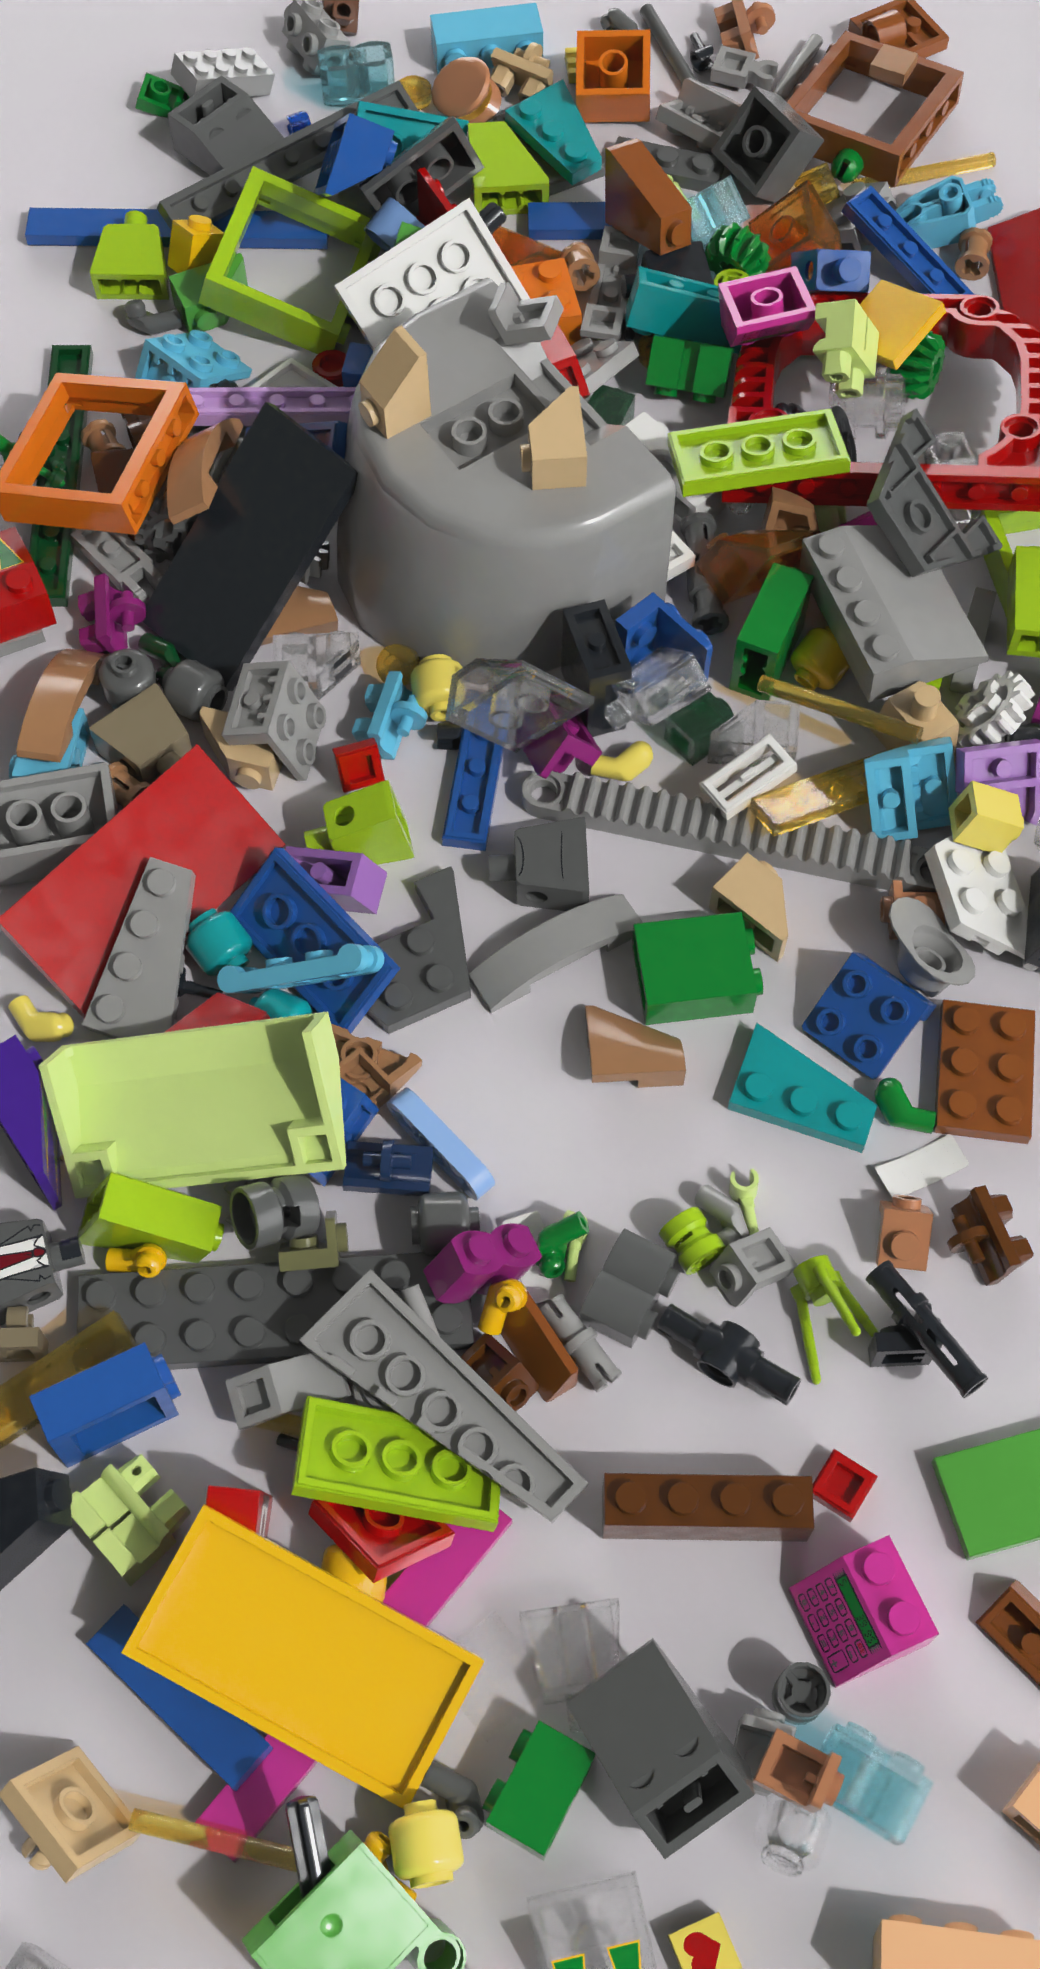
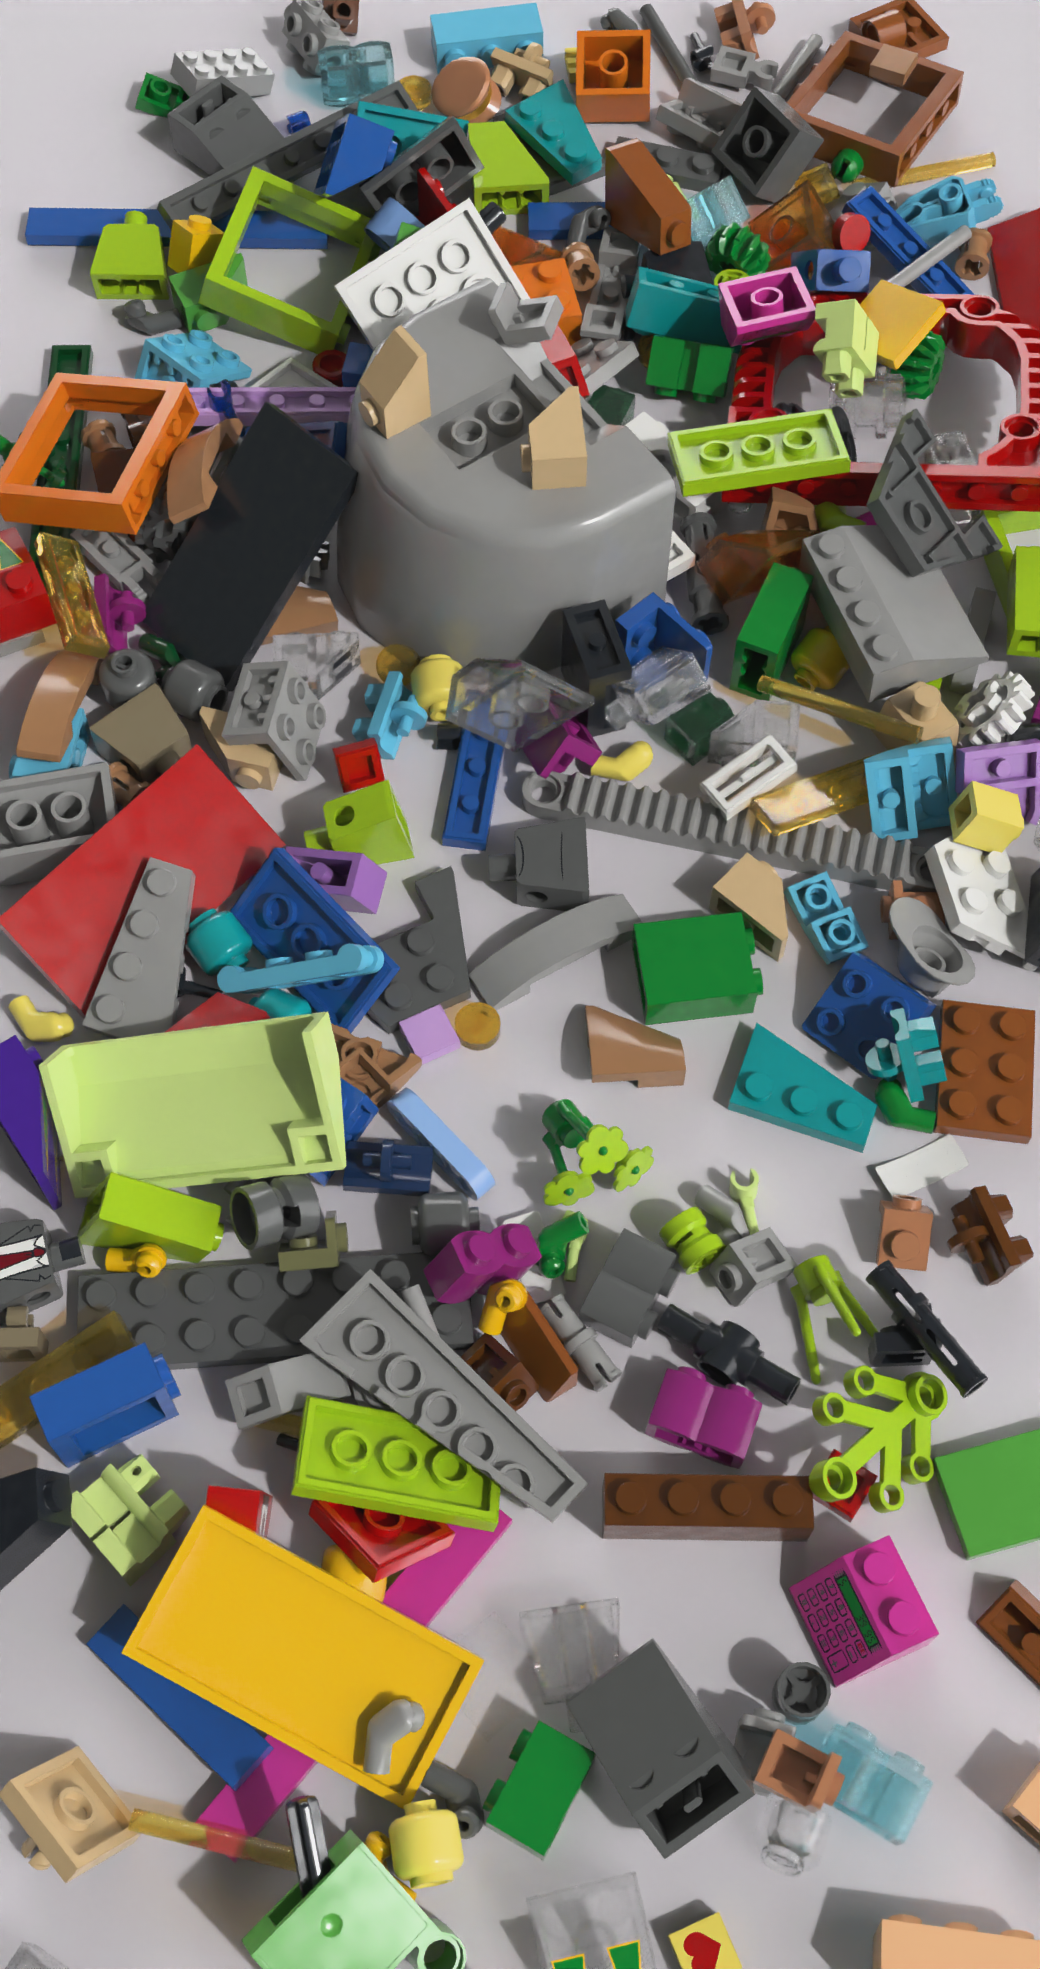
(71, 595): none -> clear yellow tile
(224, 403): none -> clear blue hand
(387, 1728): none -> light grey arm
(429, 1034): none -> lavender tile
(477, 1026): none -> clear yellow tile
(587, 223): none -> dark grey arm
(598, 1151): none -> lime plant
(704, 1416): none -> magenta brick
(824, 919): none -> medium azure slope
(831, 516): none -> lime arm
(851, 232): none -> red tile
(911, 1036): none -> teal hips
(920, 1401): none -> lime plant
(932, 256): none -> light grey bar

